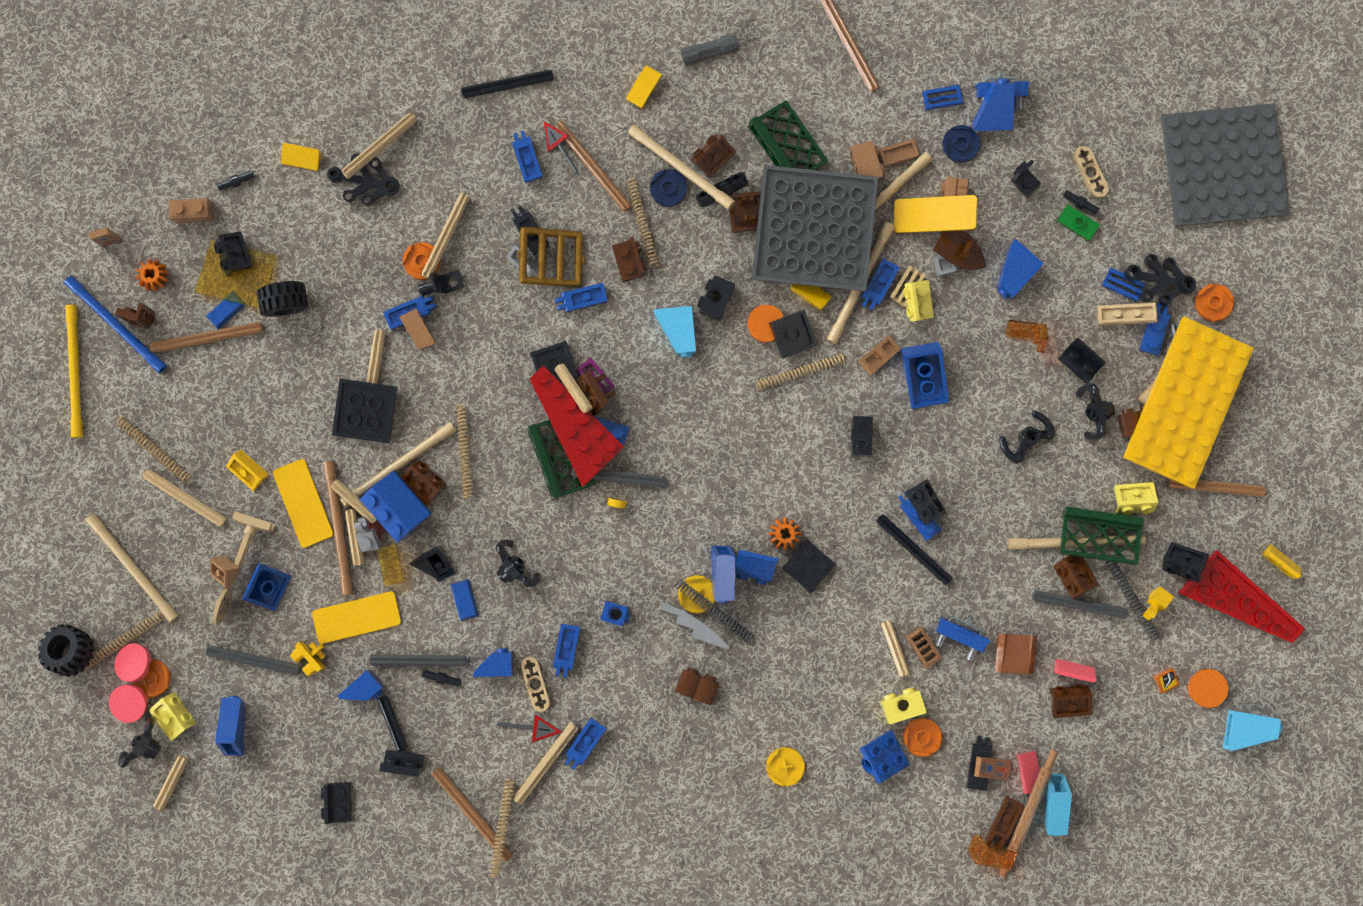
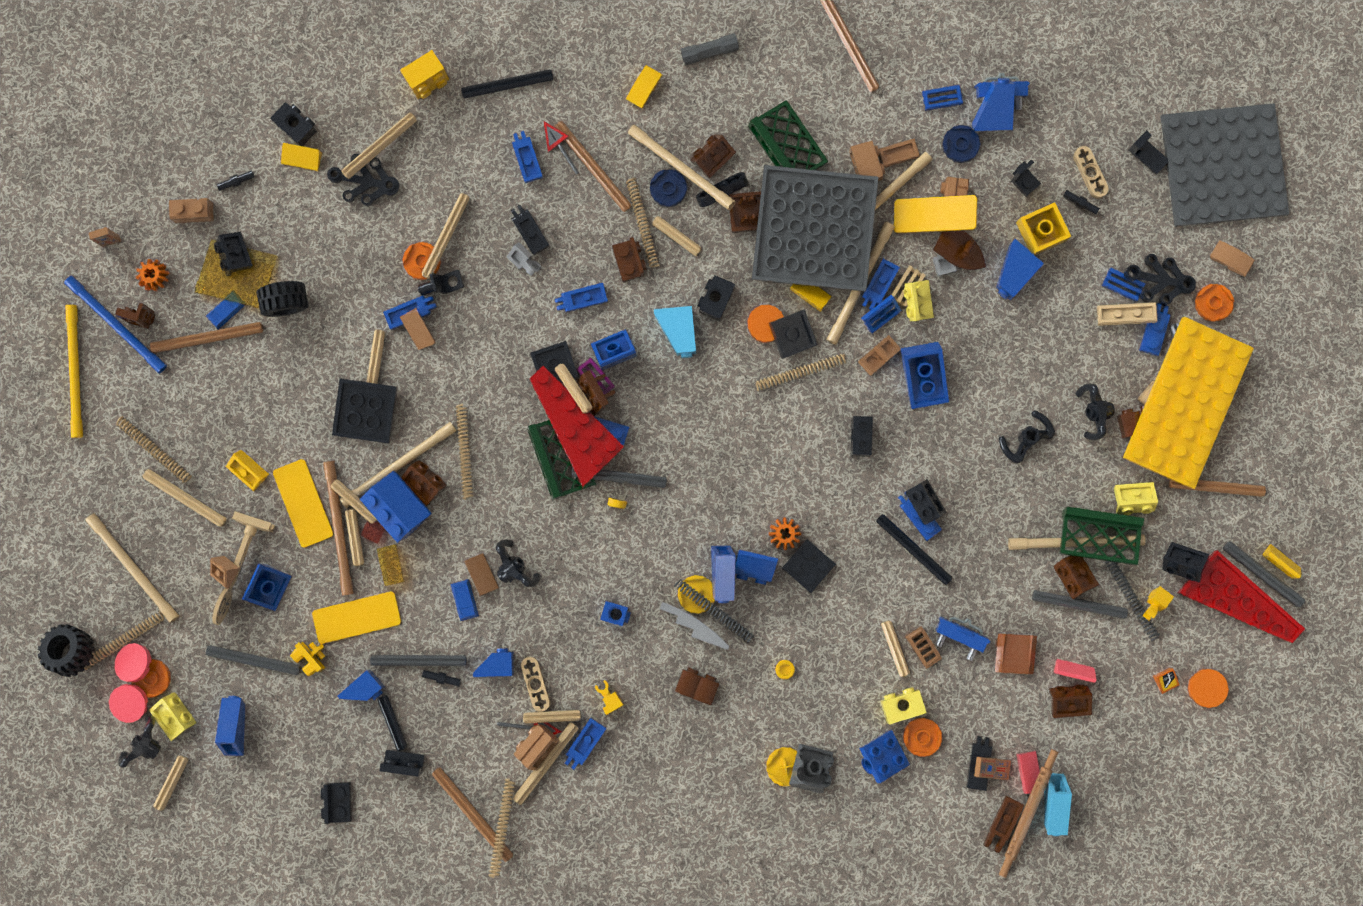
(286, 115): none -> black brick
(366, 537): light grey plate -> none
(425, 75): none -> yellow brick
(434, 564): black slope -> none
(481, 574): none -> medium nougat slope
(536, 746): none -> medium nougat brick
(541, 280): pearl gold bar -> none
(552, 716): none -> tan axle
(566, 649): blue hinge -> none
(611, 701): none -> yellow piece
(614, 349): none -> blue slope
(676, 235): none -> tan axle
(784, 669): none -> yellow tile
(812, 769): none -> dark grey slope
(880, 311): none -> blue tile
(989, 855): clear orange bracket -> none
(1028, 331): clear orange bracket -> none
(1043, 229): none -> yellow brick
(1078, 222): green plate -> none
(1081, 360): black bracket -> none
(1148, 153): none -> black bracket
(1232, 258): none -> medium nougat slope
(1249, 730): medium azure slope -> none
(1264, 574): none -> dark grey axle

